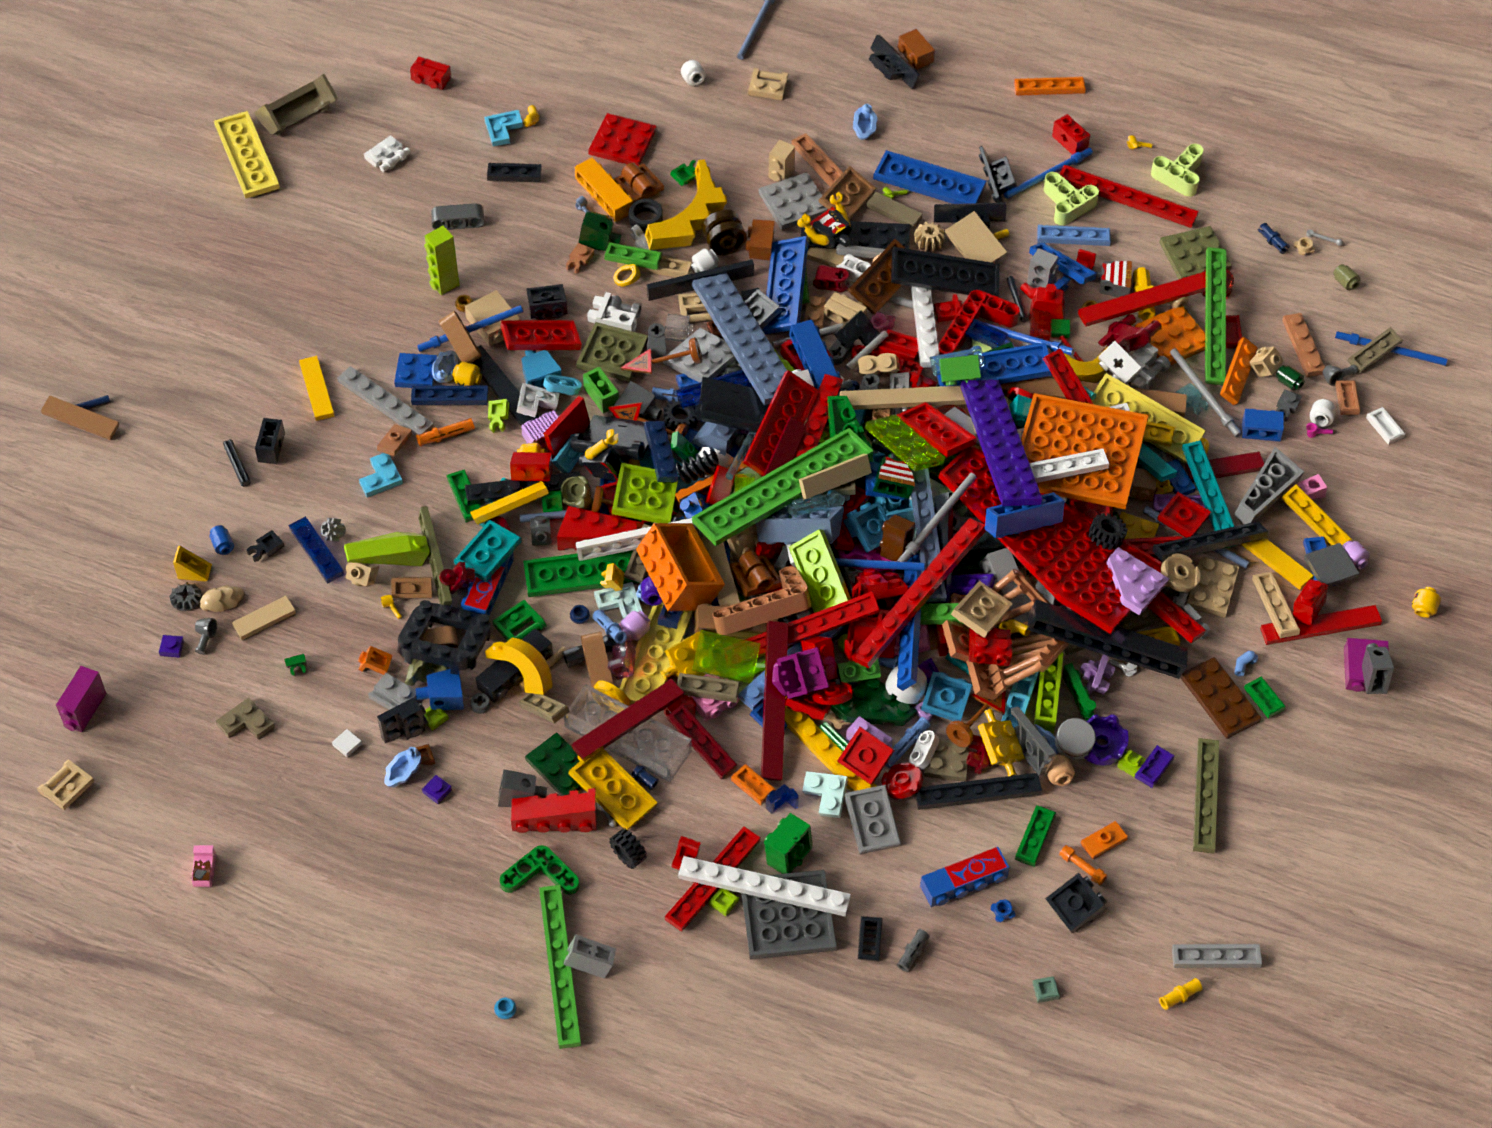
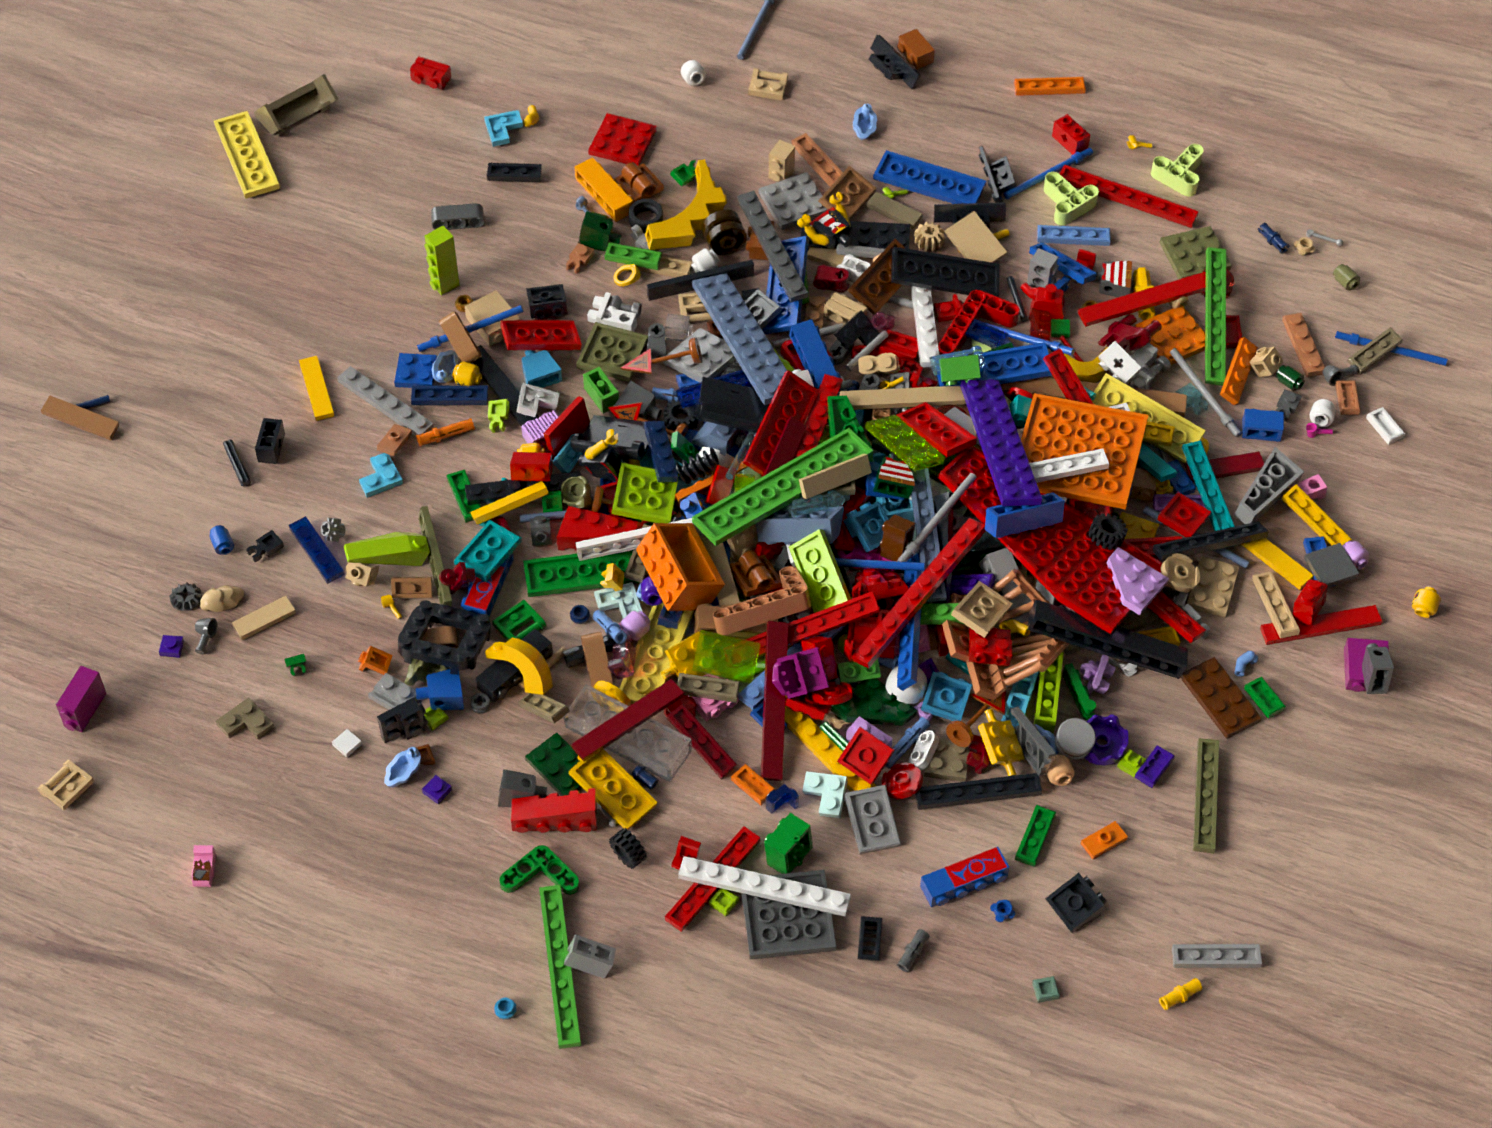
(190, 566): yellow slope -> none
(384, 151): white plate -> none
(562, 384): medium azure plate -> none
(772, 246): none -> dark grey plate
(887, 385): none -> yellow hand
(1068, 854): orange bar -> none

